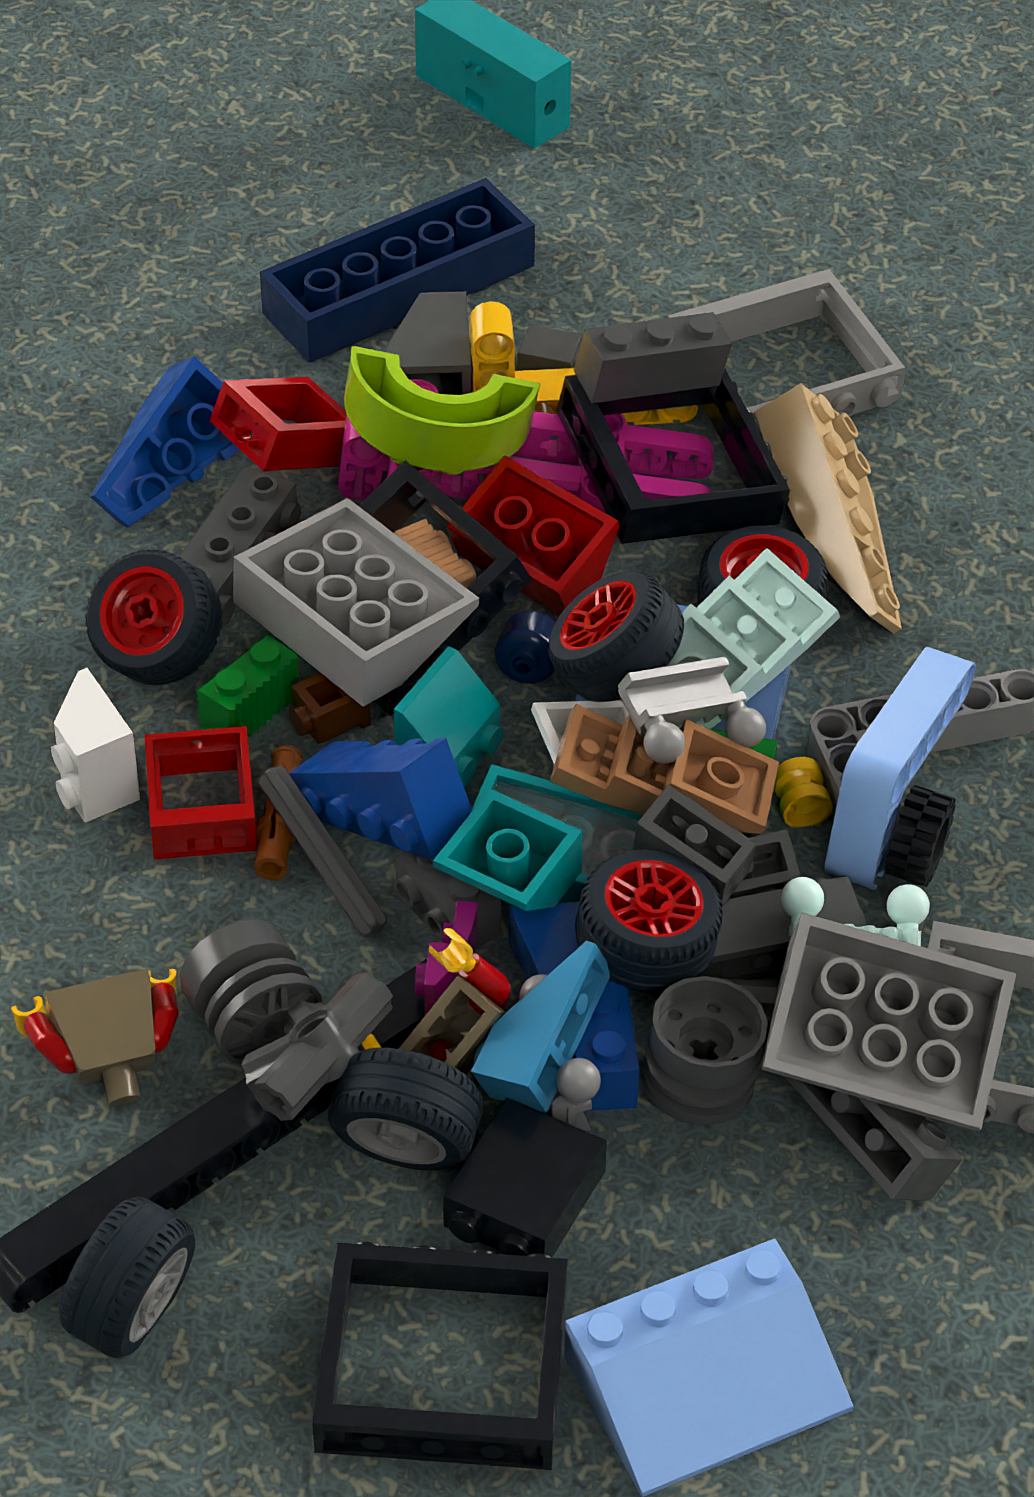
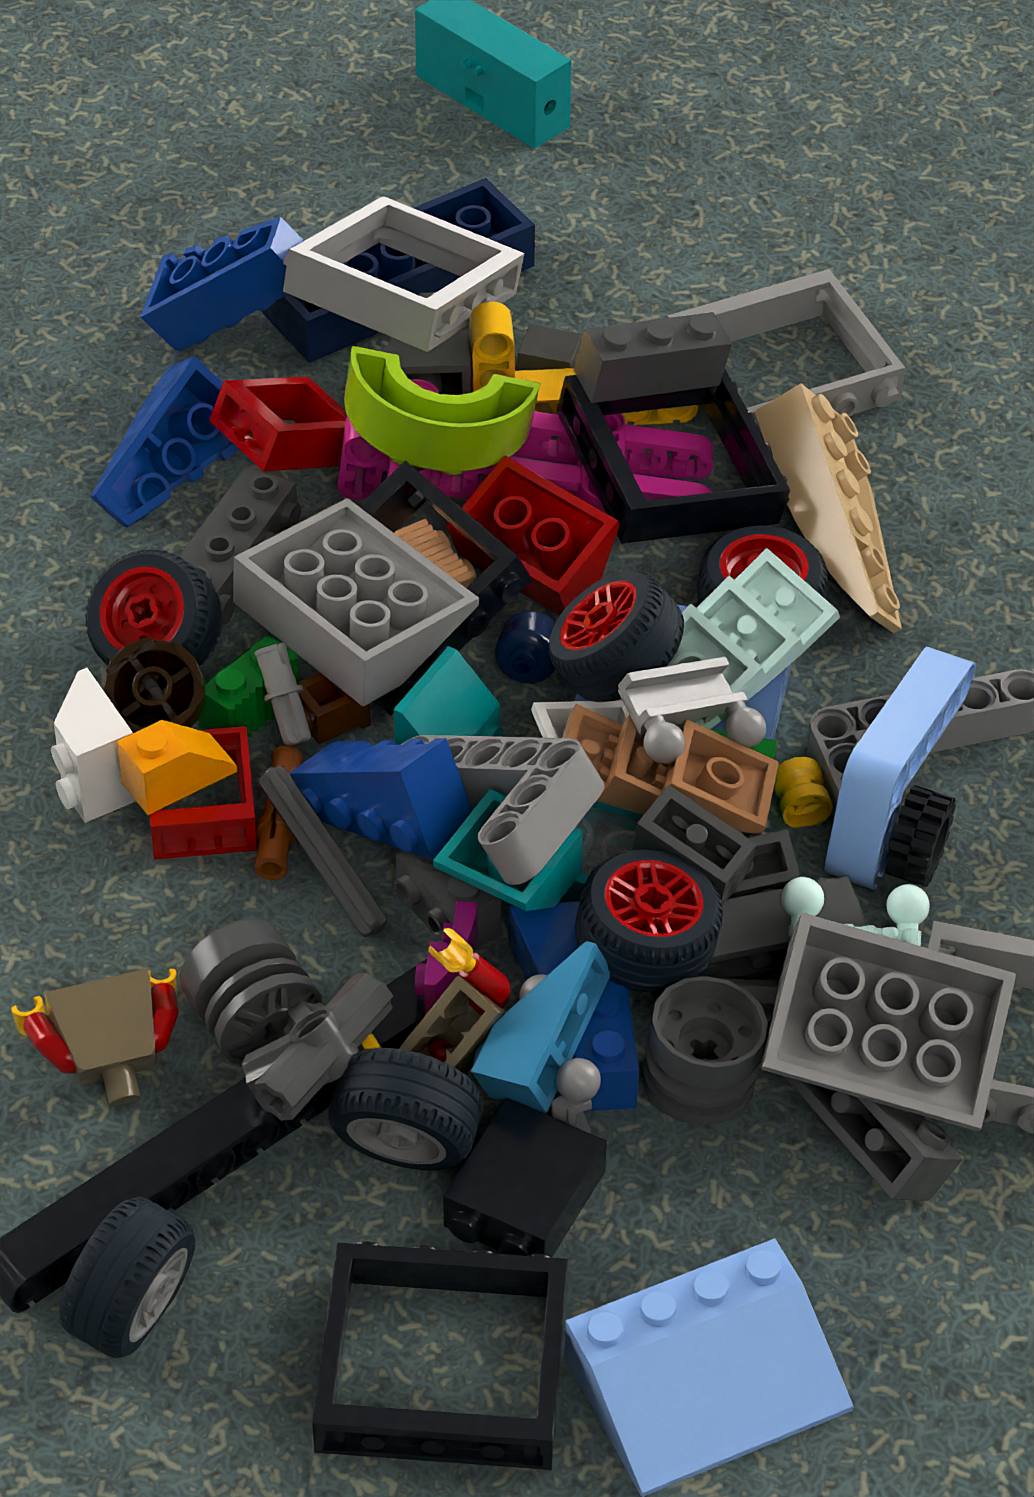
(155, 683): none -> dark brown cylinder
(170, 763): none -> light orange slope
(219, 284): none -> blue wedge
(283, 693): none -> light grey axle
(319, 276): none -> light grey window
(547, 794): none -> light grey beam

